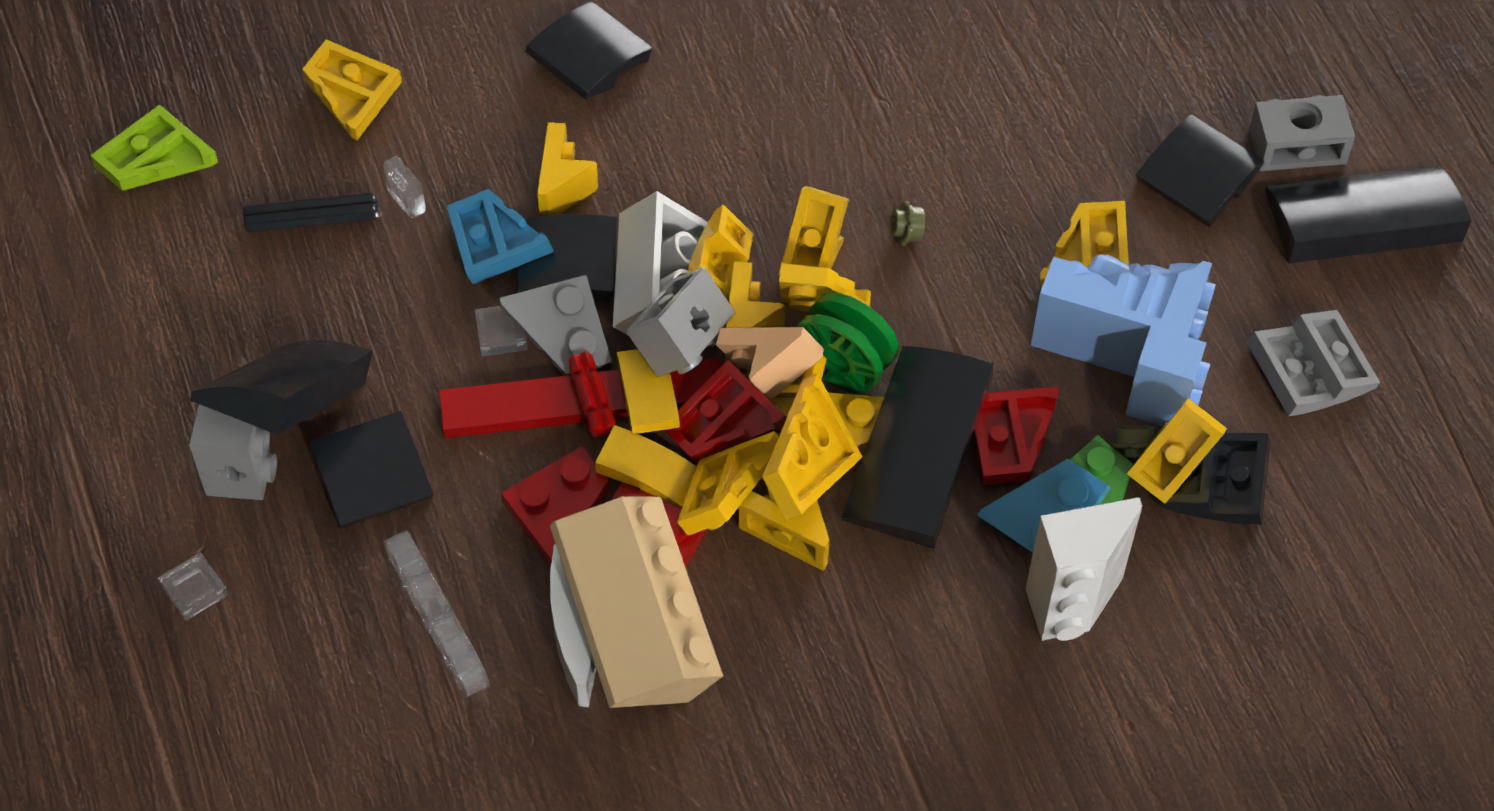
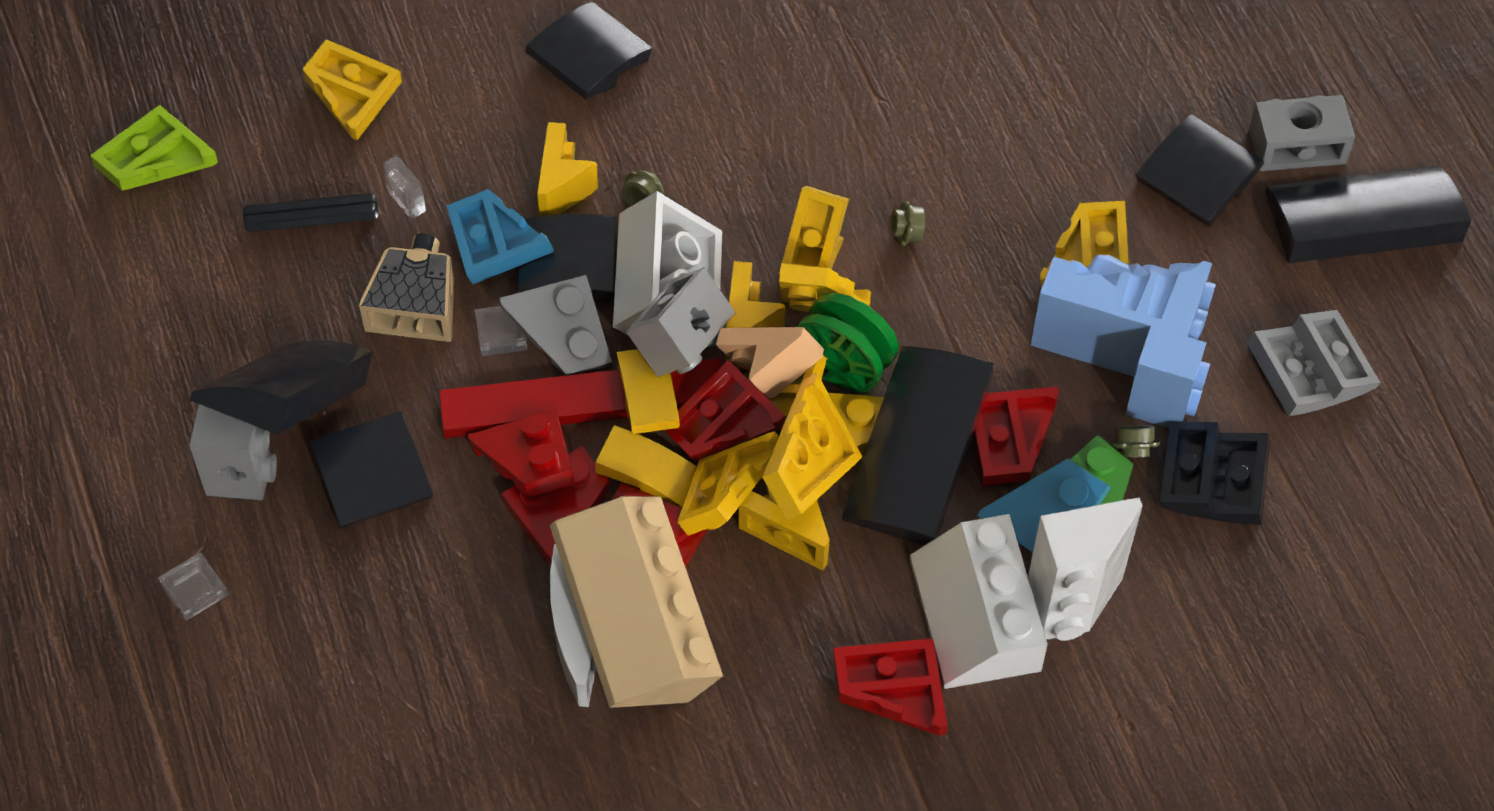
(411, 292): none -> torso
(436, 614): clear beam -> none
(528, 452): none -> red wing
(591, 394): red axle -> none
(640, 186): none -> olive plate
(720, 245): yellow slope -> none
(893, 682): none -> red wing
(979, 603): none -> white slope
(1176, 450): yellow slope -> none

